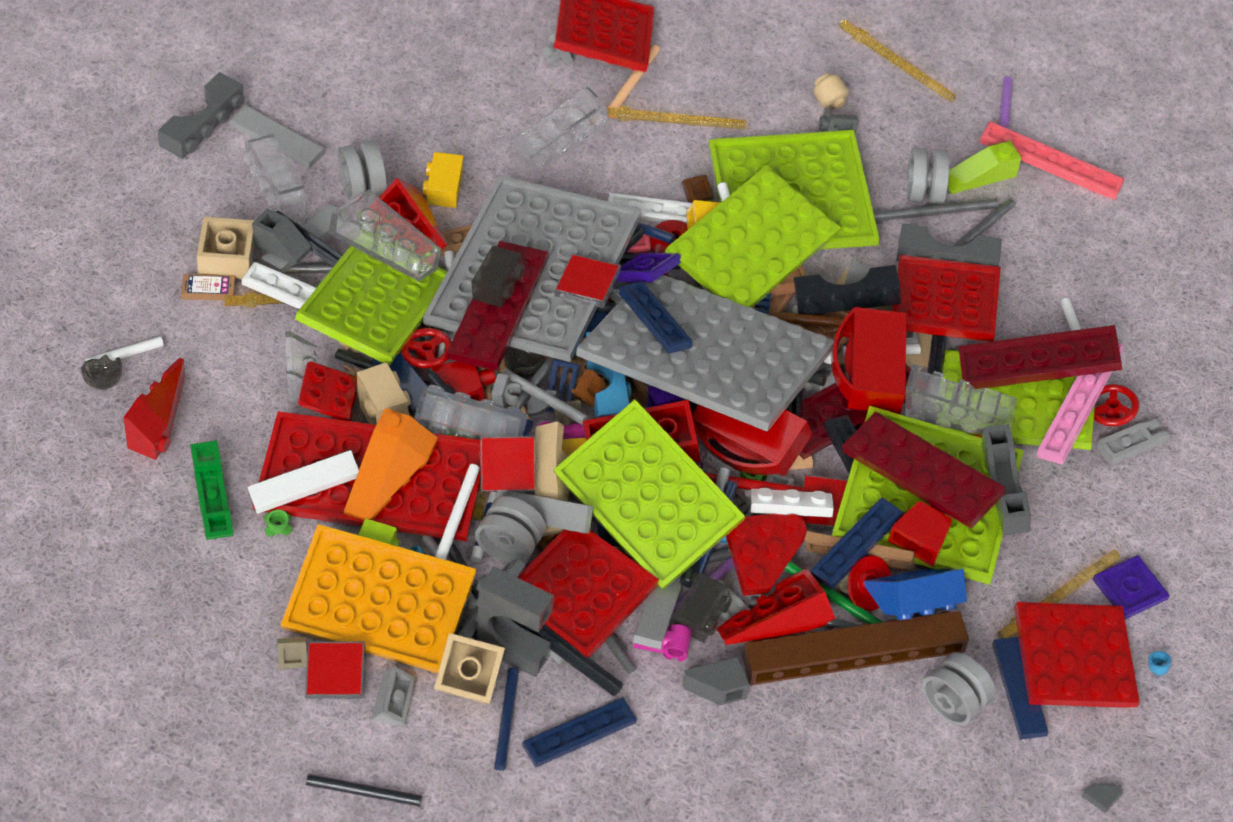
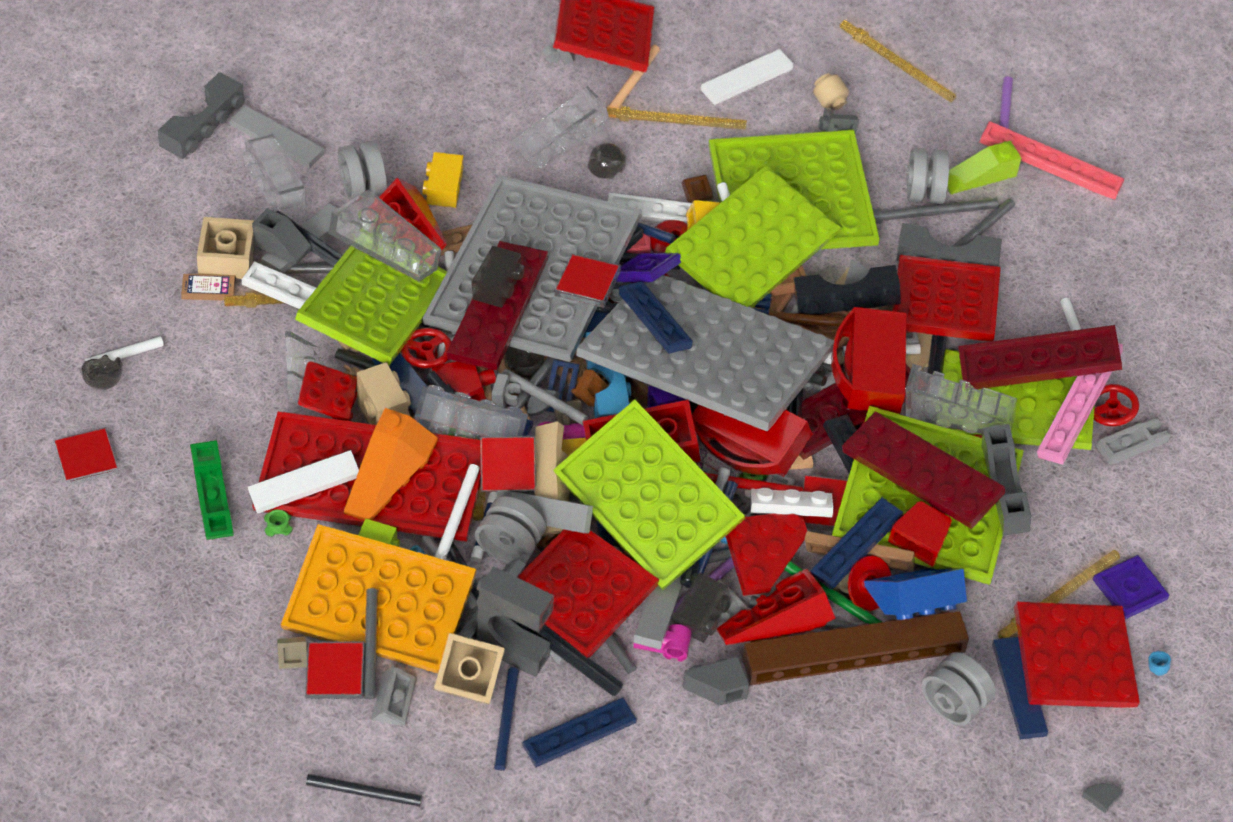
(86, 456): none -> red tile
(152, 415): red wedge -> none
(370, 644): none -> dark grey bar
(606, 161): none -> clear smoke hair
(746, 76): none -> white tile

